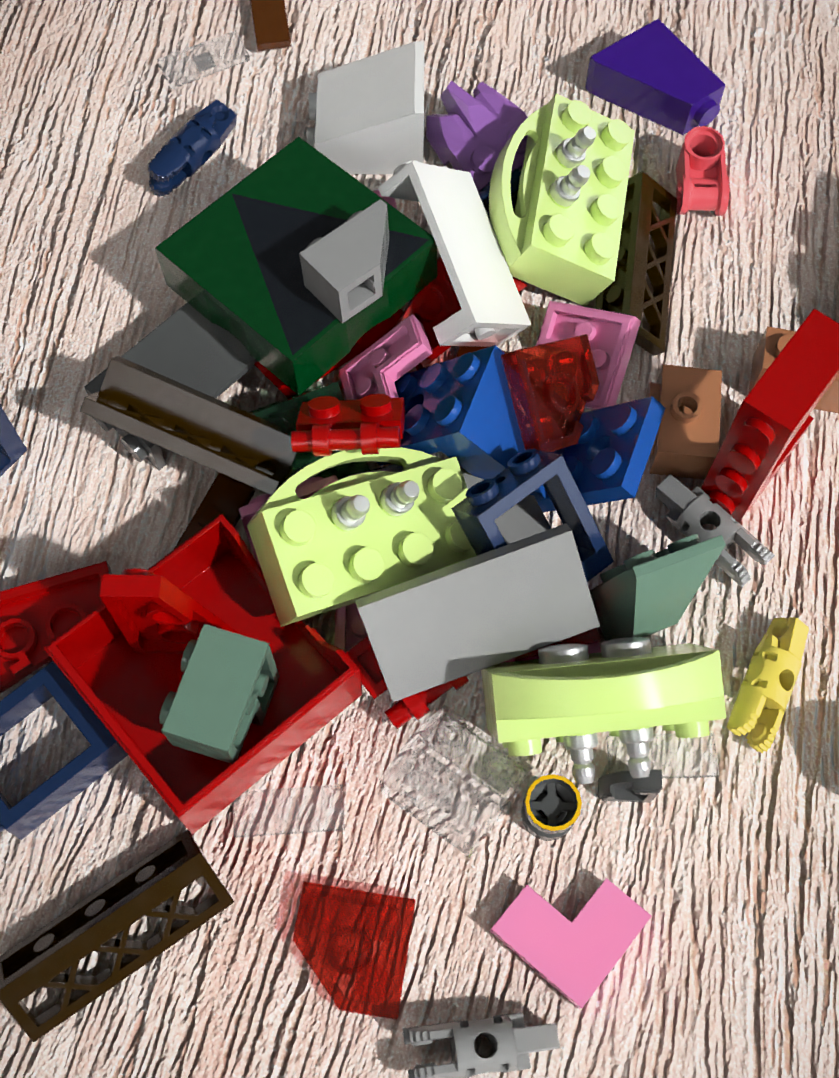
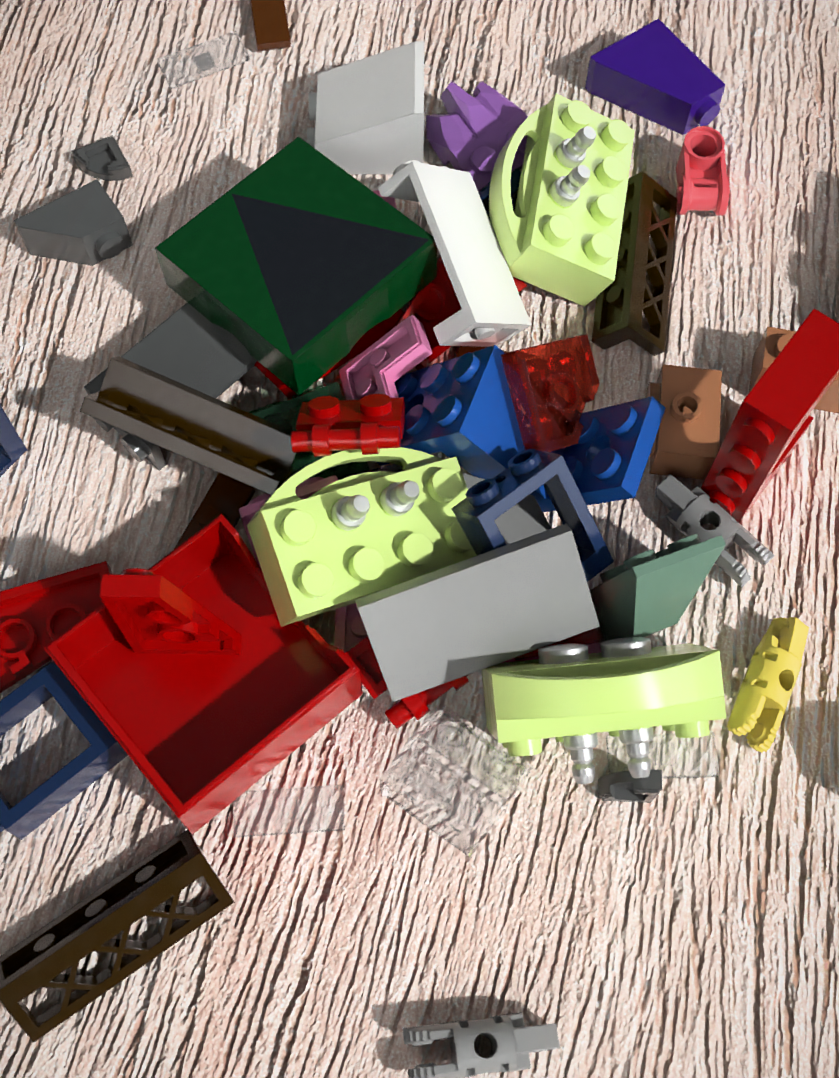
(76, 227): none -> dark grey slope
(103, 160): none -> dark grey tile
(190, 147): dark blue hinge -> none
(221, 693): sand green brick -> none
(349, 263): light grey slope -> none
(356, 946): clear red plate -> none
(553, 797): dark grey wheel -> none
(573, 953): bright pink tile -> none
(610, 340): bright pink tile -> none

